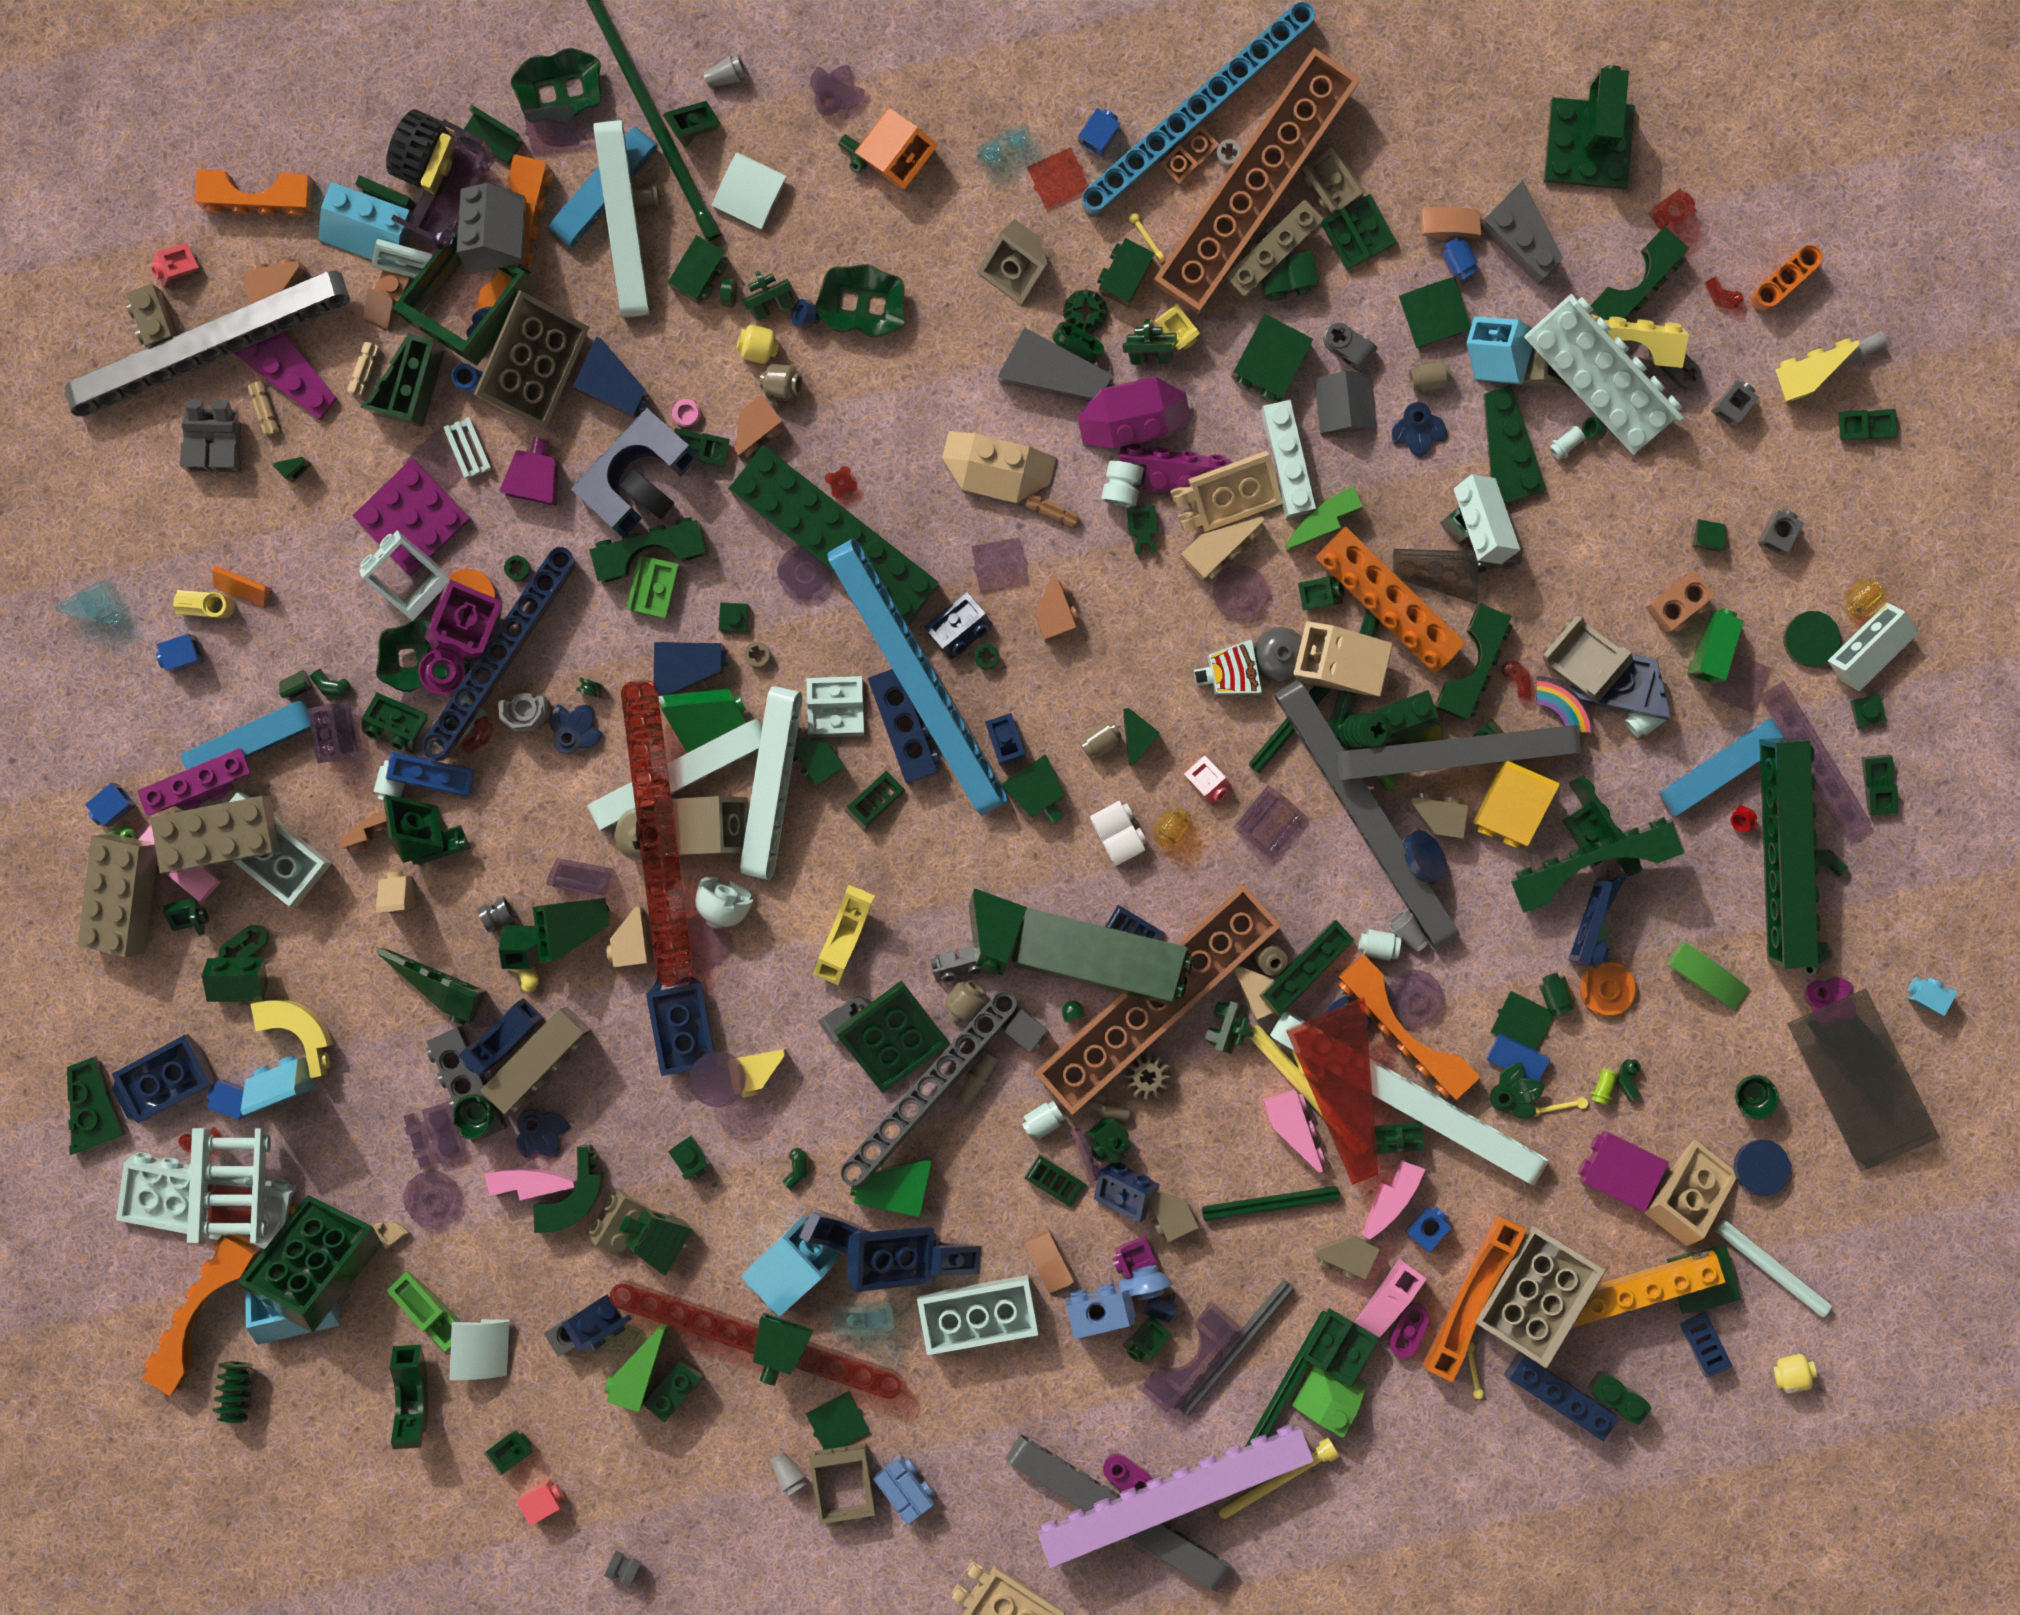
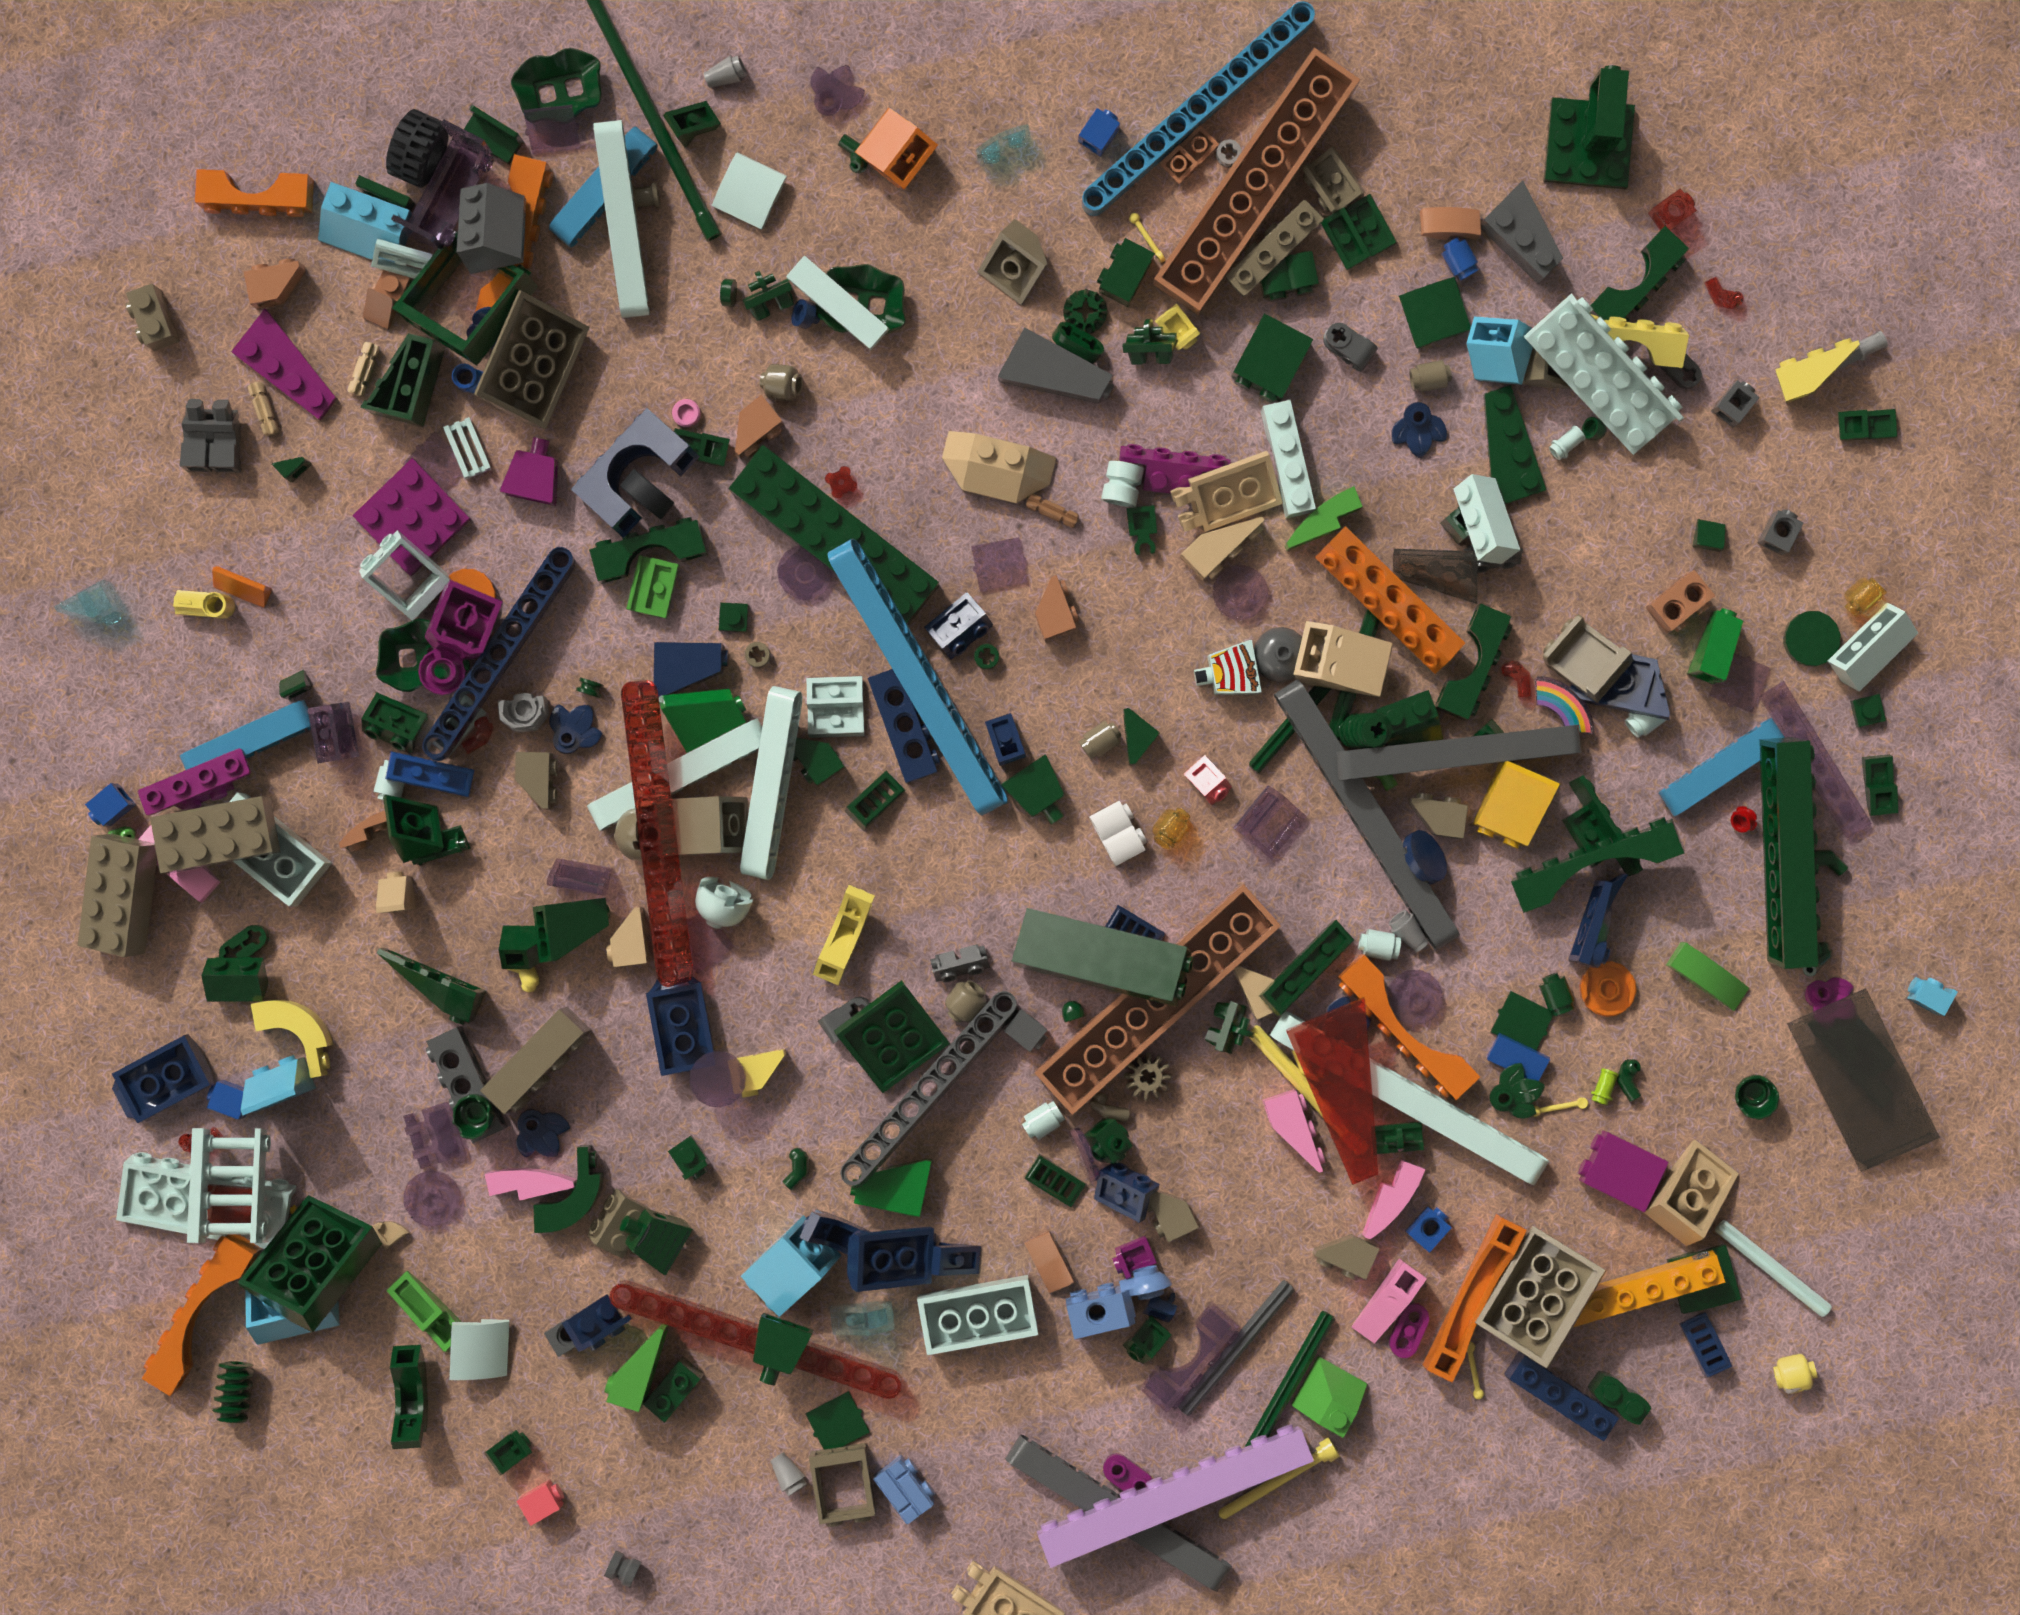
(91, 1107): dark green wing -> none
(173, 264): coral bracket -> none
(179, 653): blue brick -> none
(186, 914): dark green bracket -> none
(207, 343): beam -> none
(328, 687): dark green arm -> none
(439, 163): light yellow plate -> none
(496, 914): dark grey wheel -> none
(501, 1038): dark blue arch -> none
(508, 568): dark green bush -> none
(535, 775): none -> dark tan slope
(610, 381): dark blue slope -> none
(698, 270): dark green brick -> none
(757, 344): light yellow head -> none
(837, 303): none -> light aqua tile
(977, 1078): dark tan pin -> none
(994, 929): dark green slope -> none
(1058, 178): clear red piece -> none
(1133, 413): magenta wedge -> none
(1270, 958): dark tan brick -> none
(1271, 1203): dark green axle -> none
(1321, 592): dark green bracket -> none
(1340, 1347): dark green slope -> none
(1345, 402): dark grey slope -> none
(1762, 1167): dark blue tile -> none
(1795, 268): orange beam -> none

